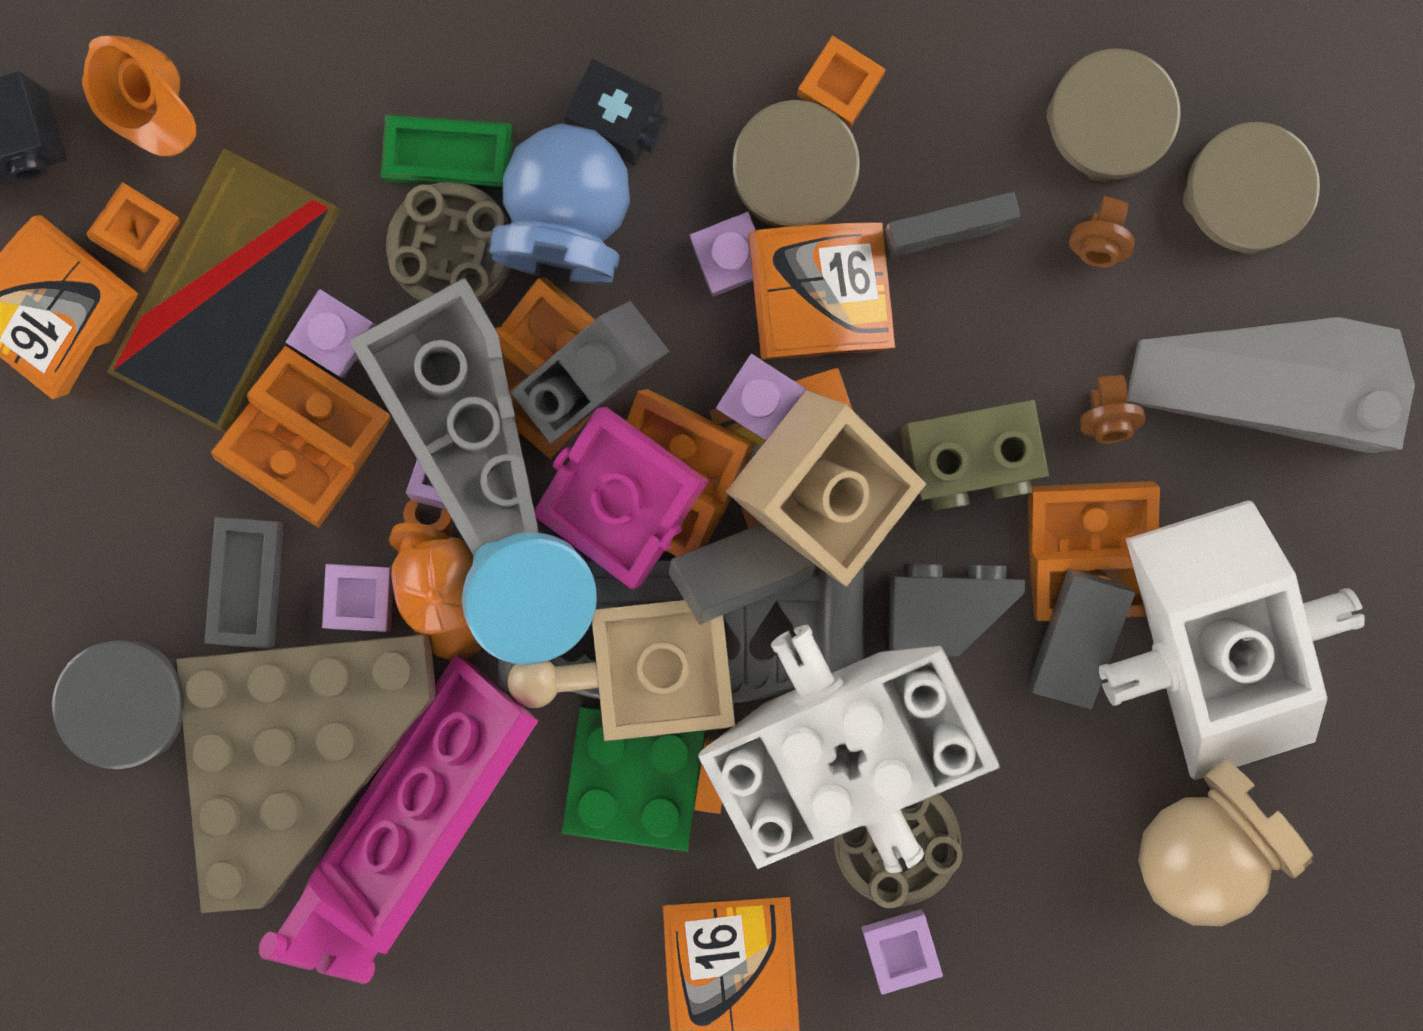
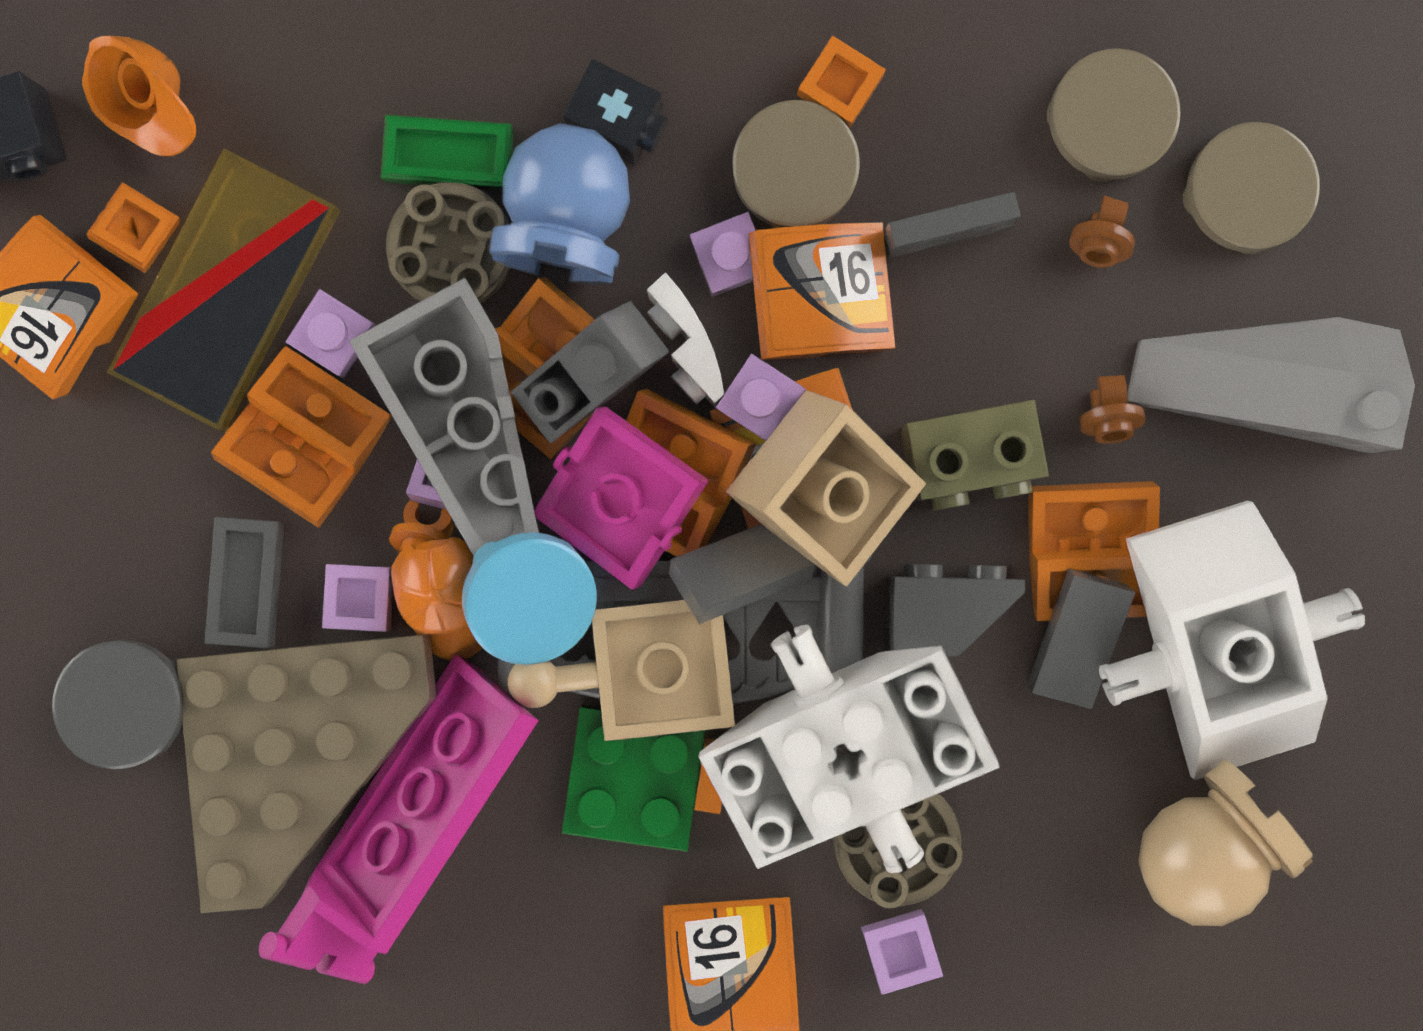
(696, 360): none -> white slope

